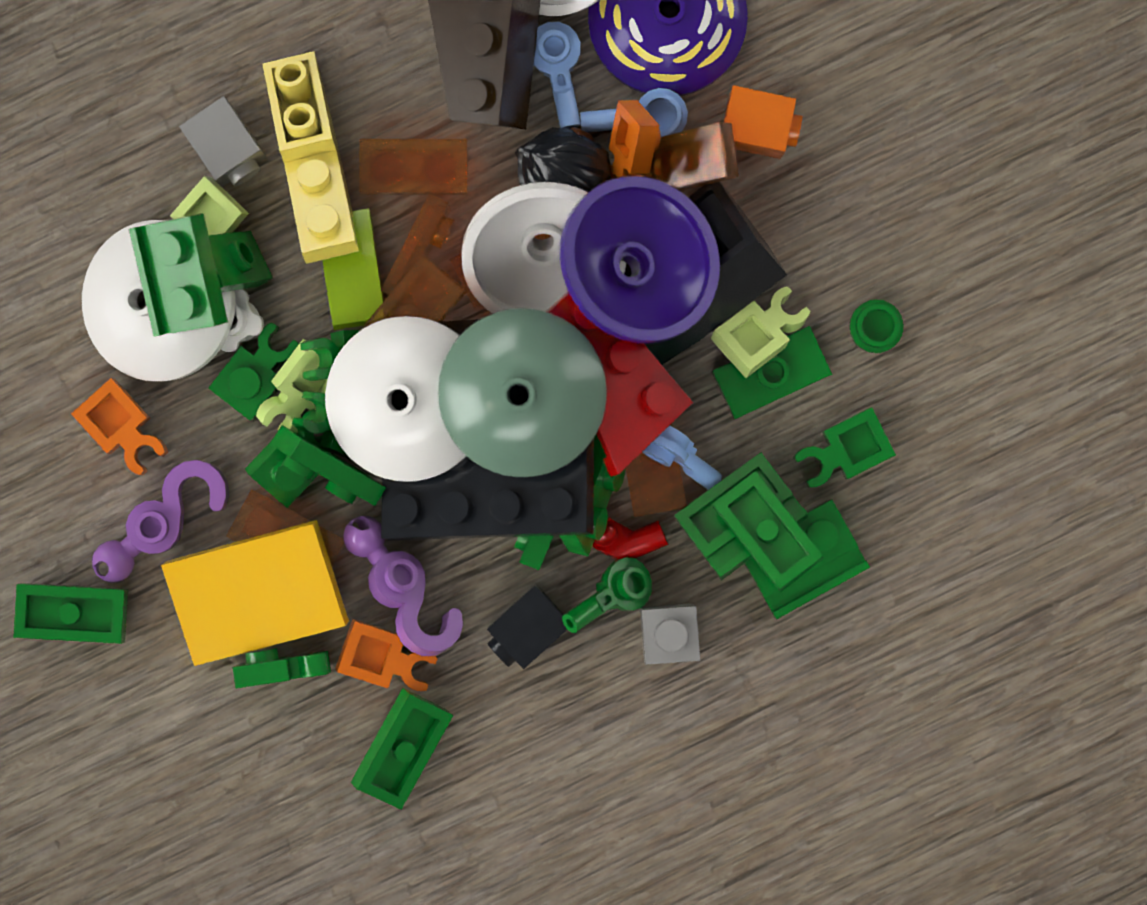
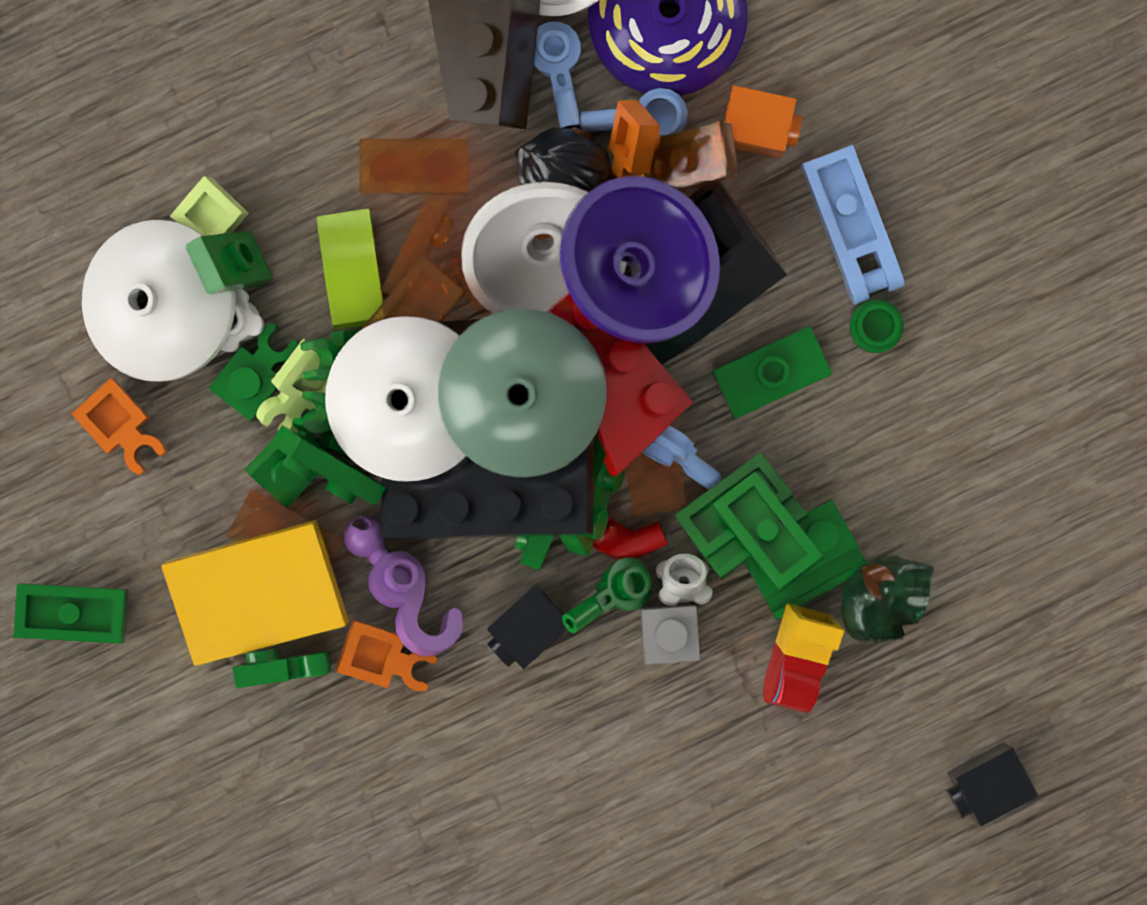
(158, 524): medium lavender piece -> none
(178, 275): plate -> none
(224, 143): light grey brick -> none
(310, 157): light yellow slope -> none
(401, 749): green plate -> none
(688, 569): none -> white plate
(757, 336): yellowish green plate -> none
(800, 657): none -> leg
(852, 223): none -> light blue plate
(853, 447): green plate -> none
(885, 598): none -> clear green hair
(990, 785): none -> black brick

